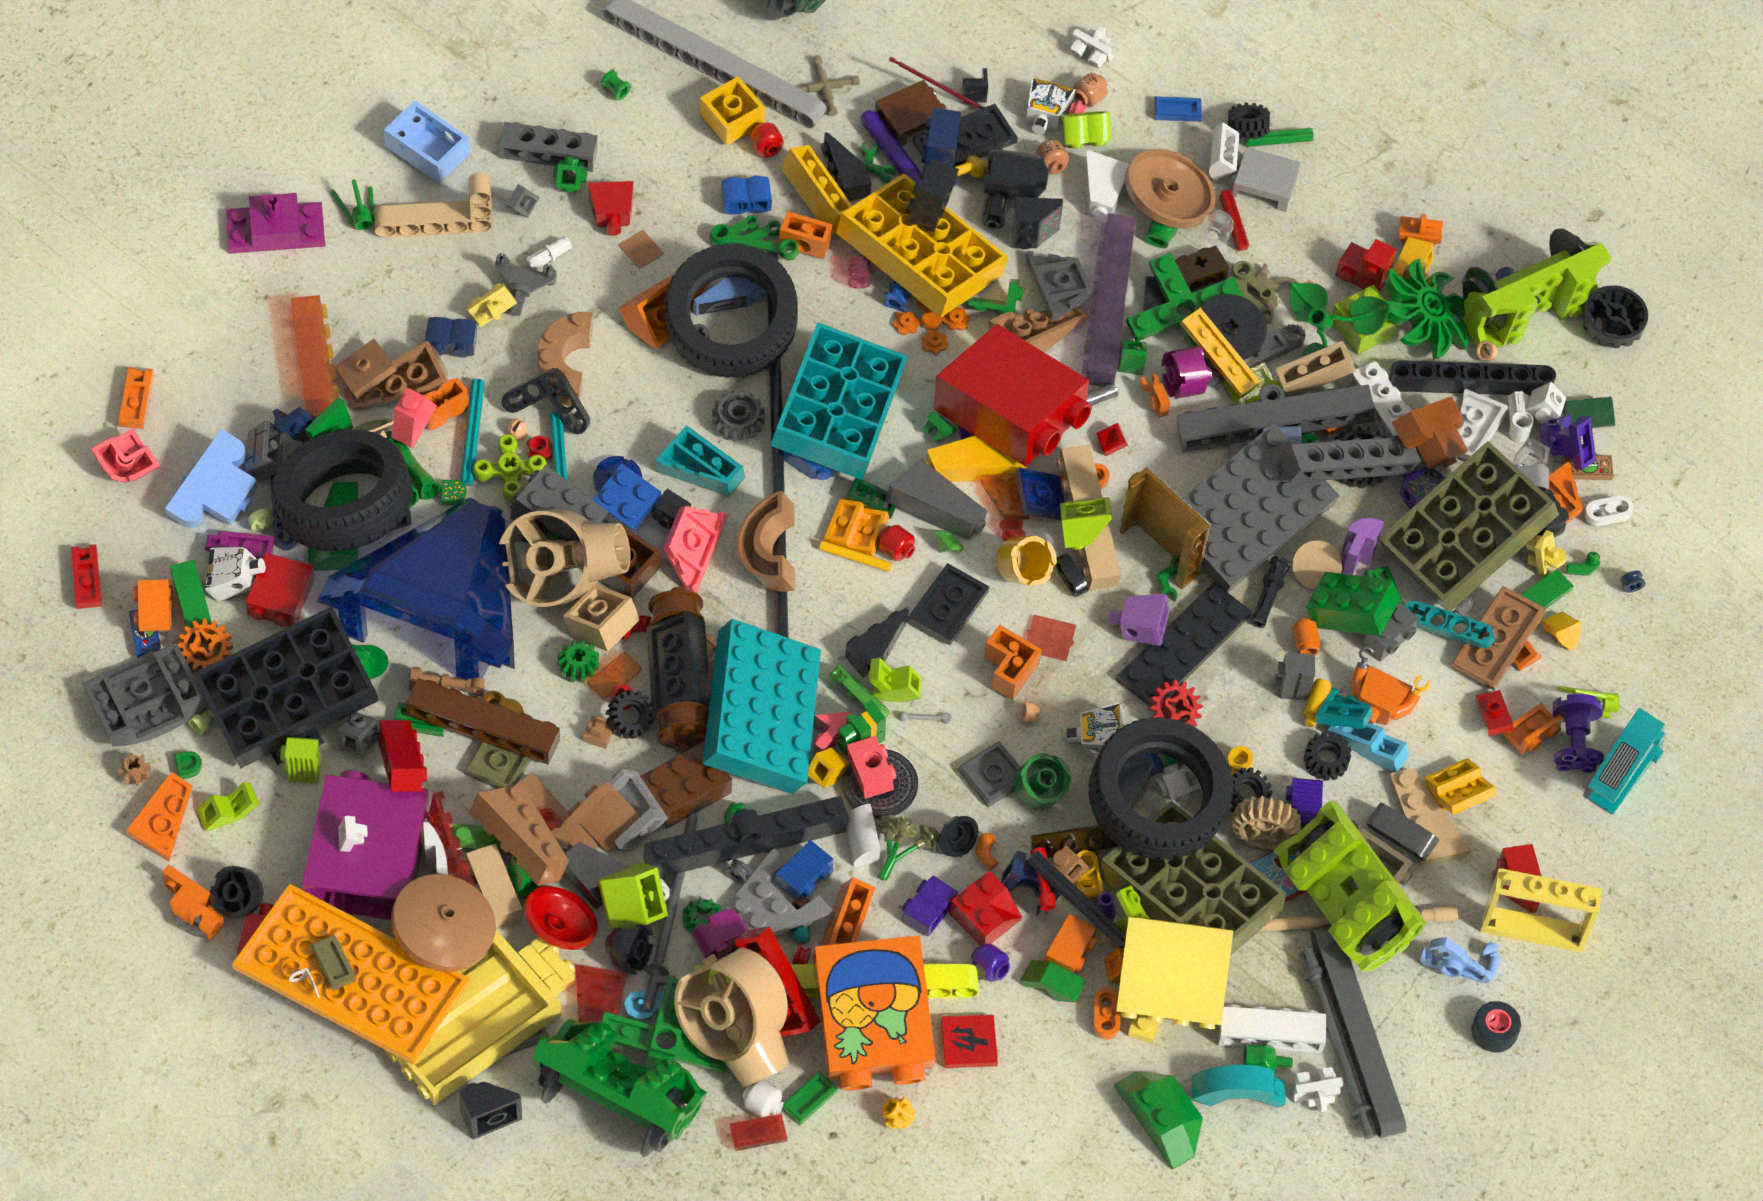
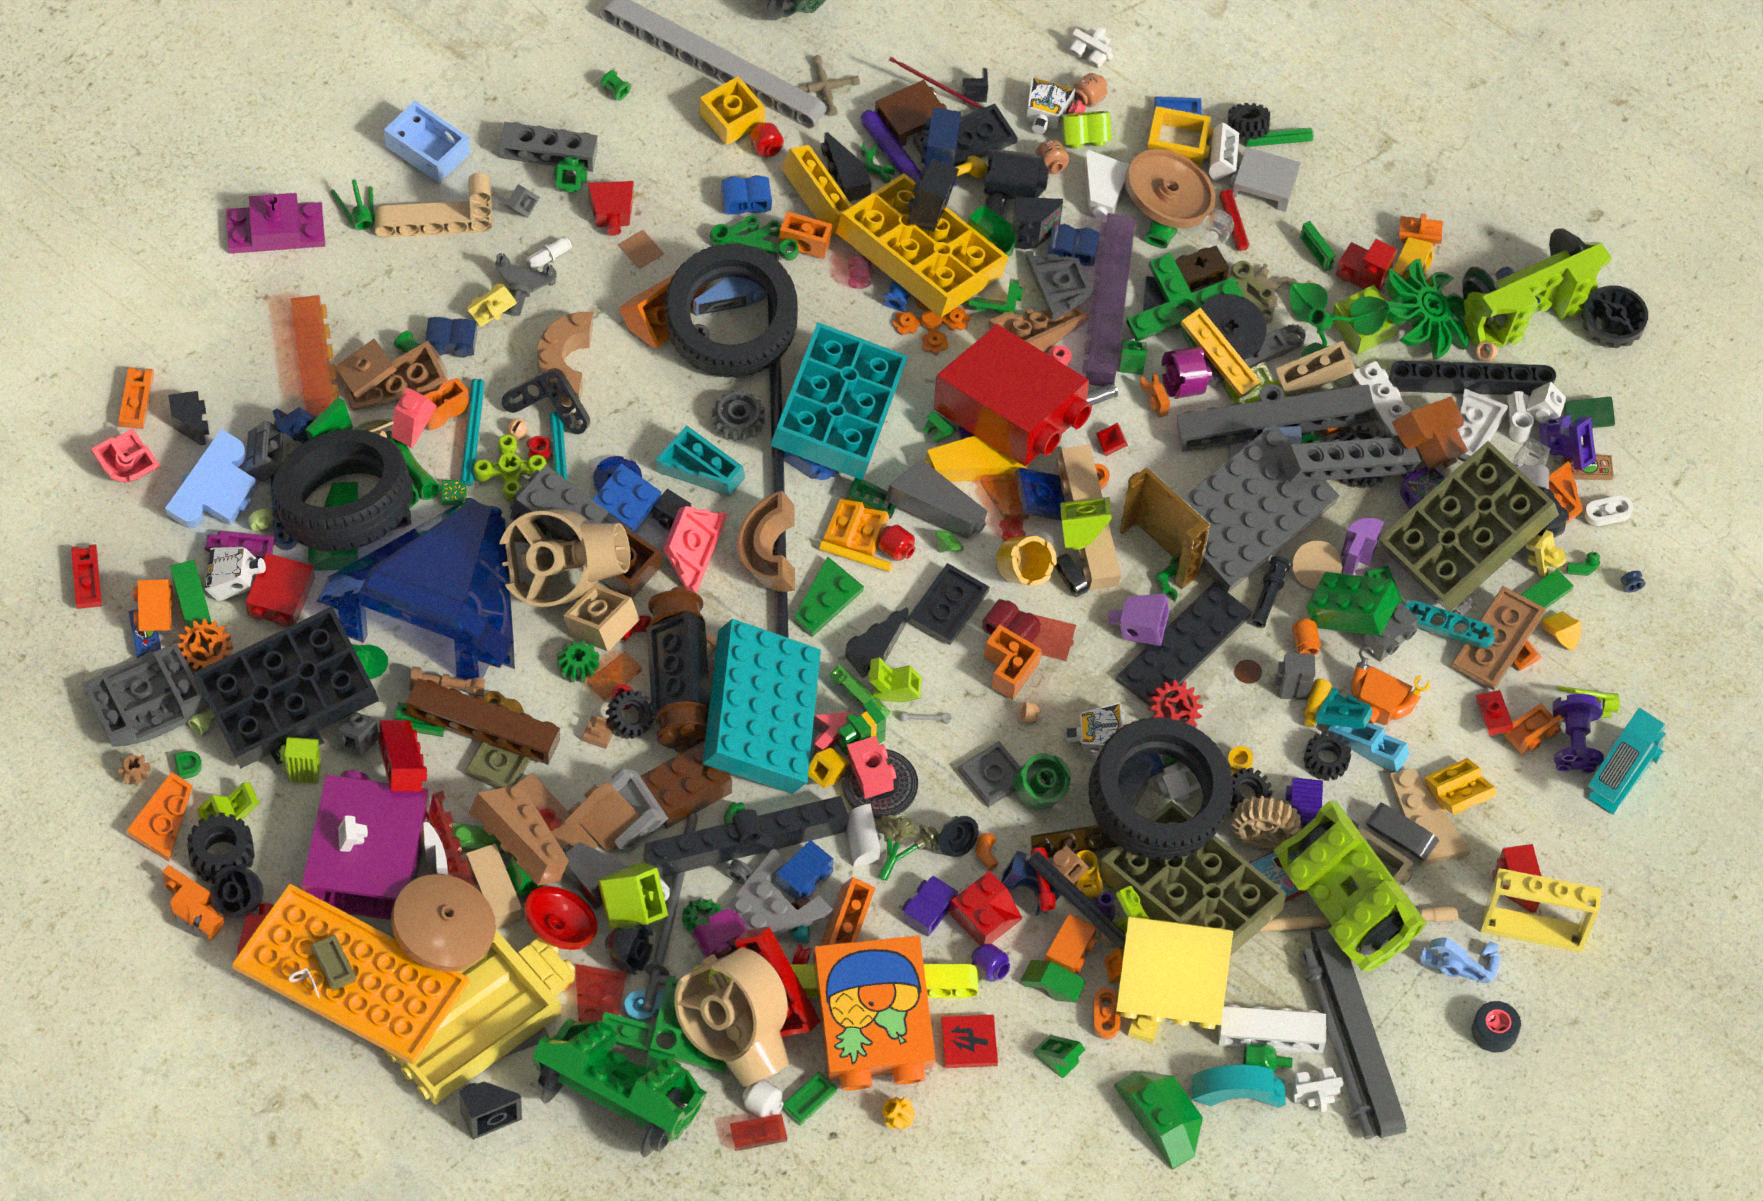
(187, 416): none -> black slope
(219, 830): none -> black tyre
(405, 342): none -> green bush
(827, 597): none -> green wing
(993, 229): none -> green piece
(1008, 615): none -> dark red brick
(1059, 1054): none -> green slope
(1061, 350): none -> coral plate
(1075, 243): none -> dark blue brick
(1183, 120): none -> yellow window
(1248, 671): none -> reddish brown sticker
(1317, 246): none -> green tile

